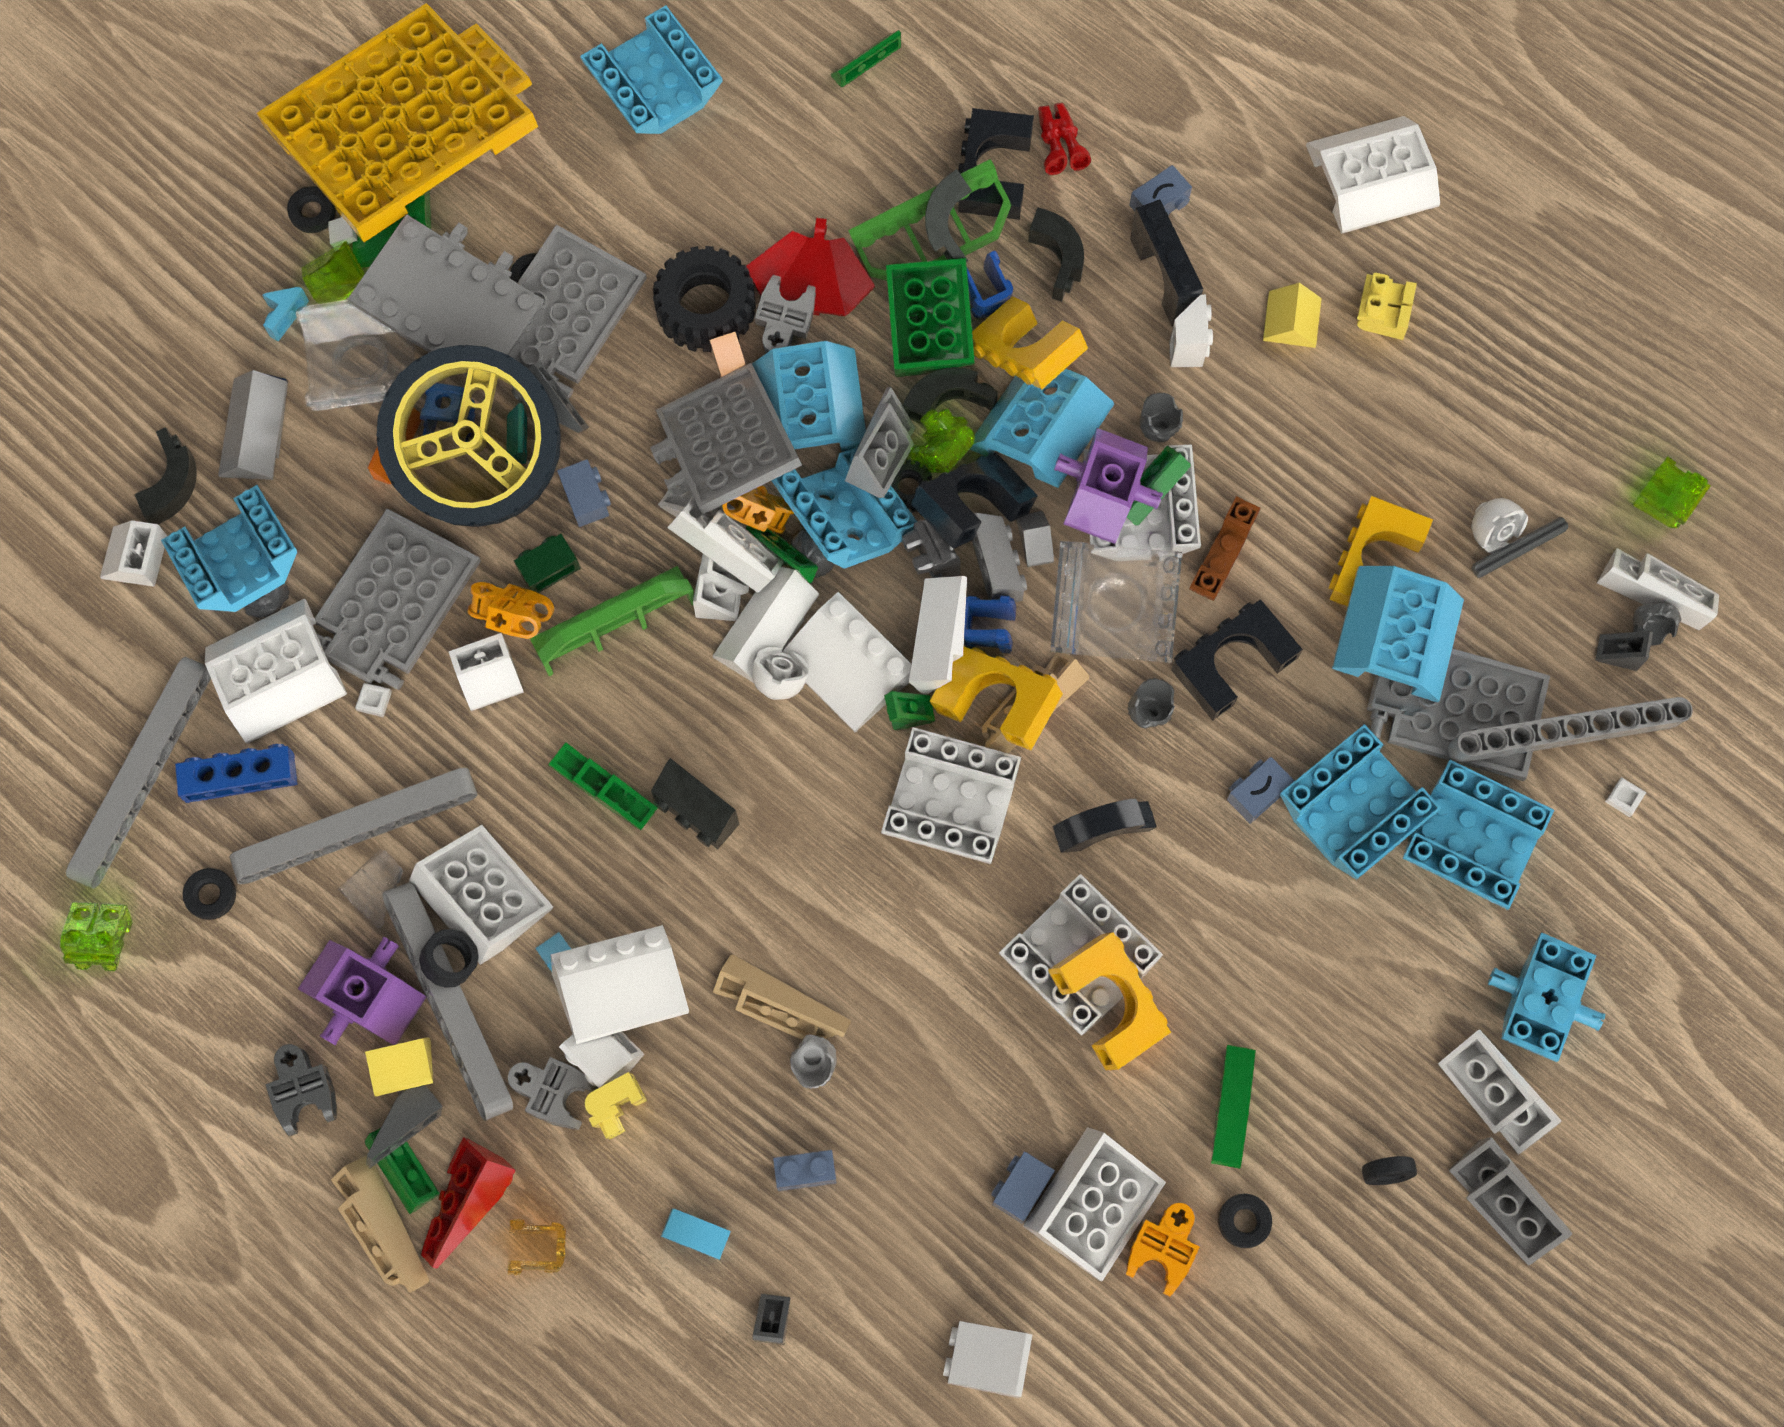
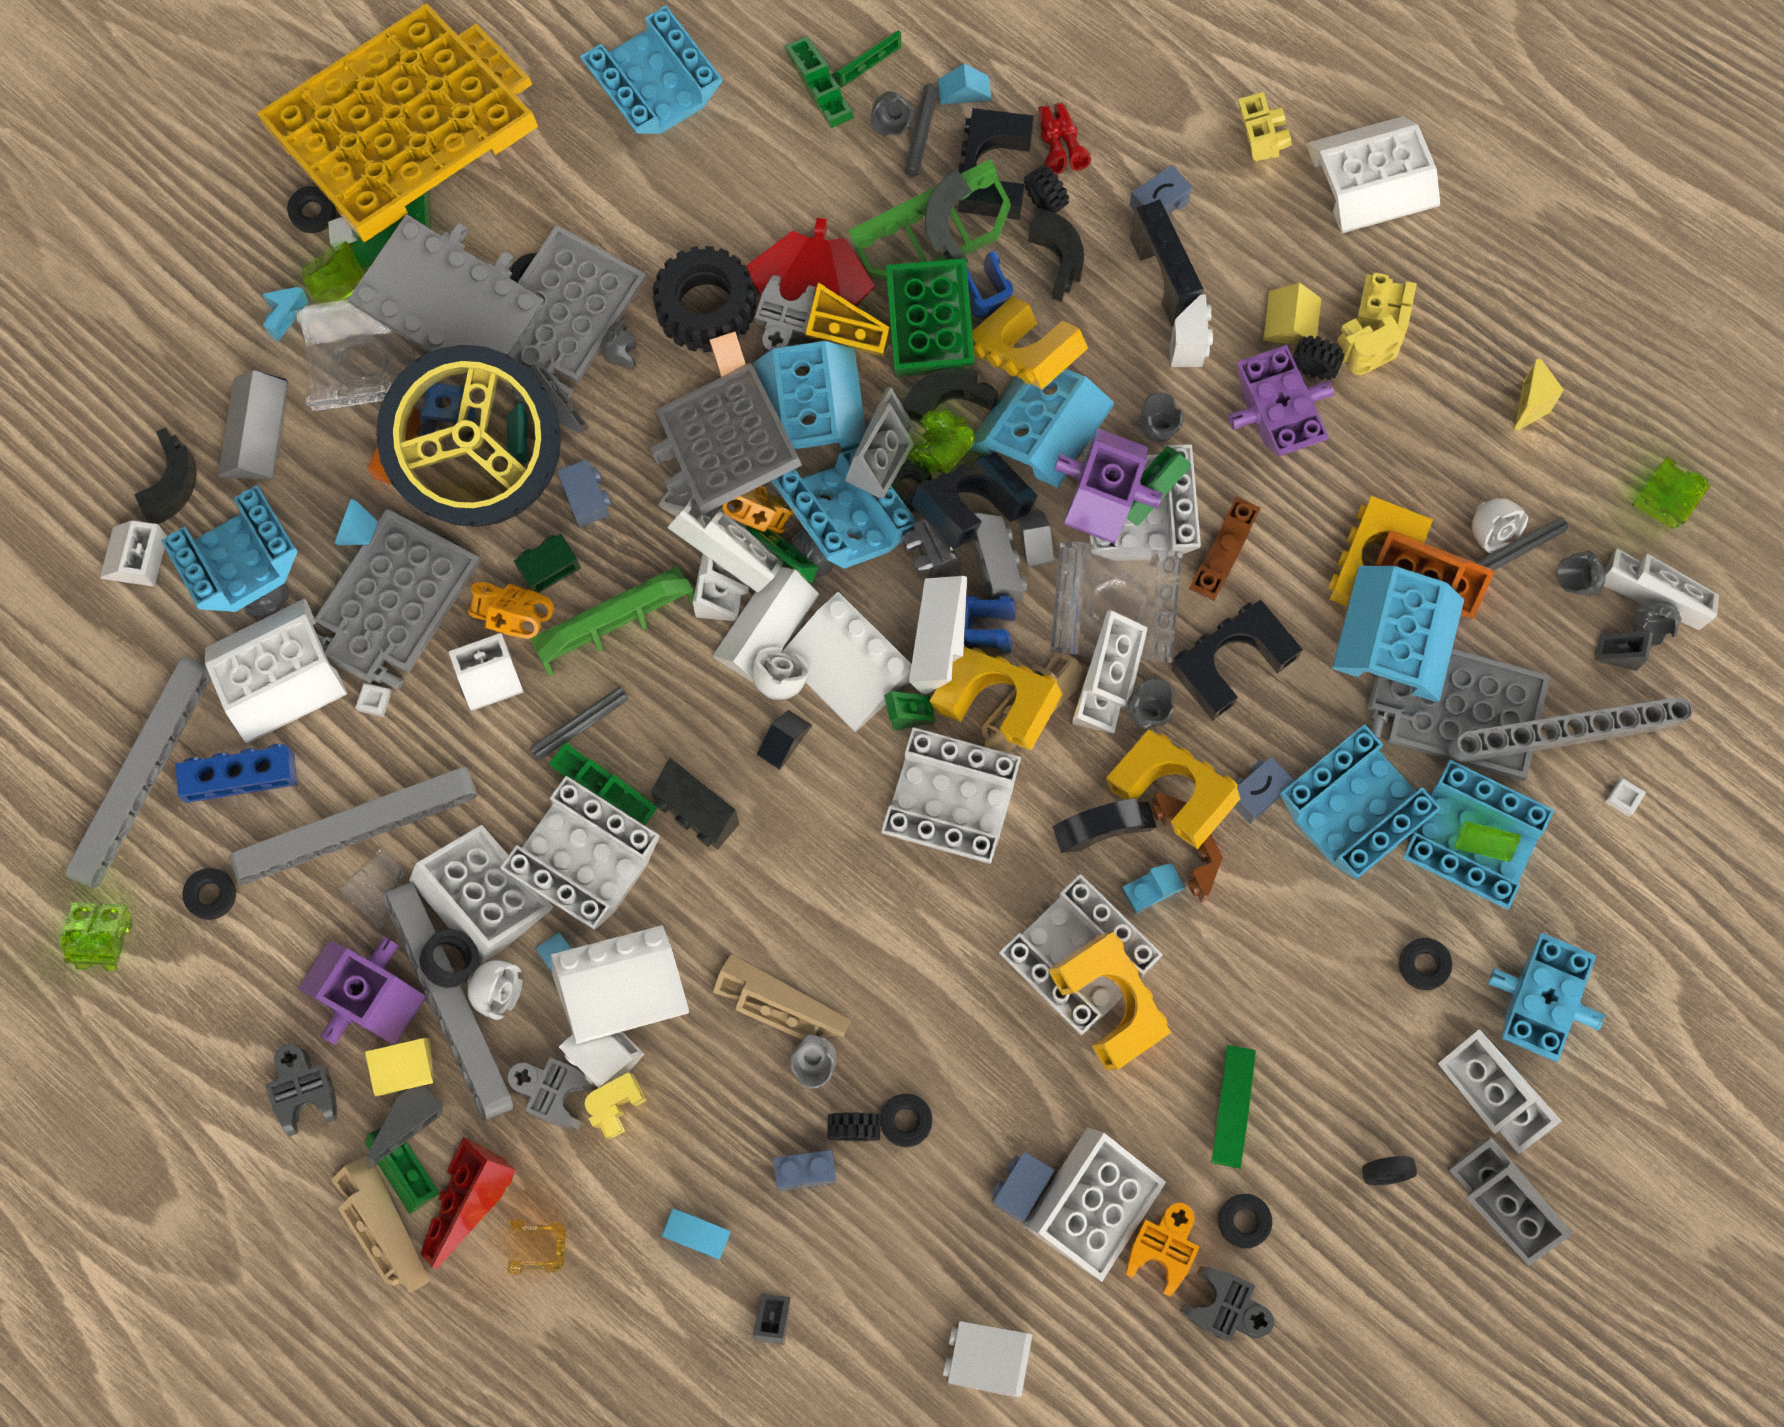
(356, 526): none -> medium azure slope
(494, 988): none -> white cylinder
(579, 723): none -> dark grey axle
(583, 854): none -> white slope
(617, 345): none -> dark grey hair
(783, 739): none -> black slope
(819, 82): none -> green slope
(842, 323): none -> yellow wedge
(853, 1126): none -> black tyre
(891, 114): none -> dark grey hair
(912, 1137): none -> black tyre
(921, 130): none -> dark grey axle
(964, 86): none -> medium azure slope
(1046, 189): none -> black tyre
(1111, 673): none -> white slope
(1154, 887): none -> medium azure slope
(1156, 757): none -> yellow arch
(1202, 878): none -> dark orange slope
(1238, 1318): none -> dark grey piece
(1260, 125): none -> light yellow hips
(1280, 402): none -> medium lavender slope
(1318, 357): none -> black tyre
(1369, 349): none -> light yellow hips
(1437, 951): none -> black tyre
(1464, 576): none -> orange slope
(1487, 841): none -> clear neon green slope
(1538, 395): none -> light yellow slope
(1581, 574): none -> dark grey hair

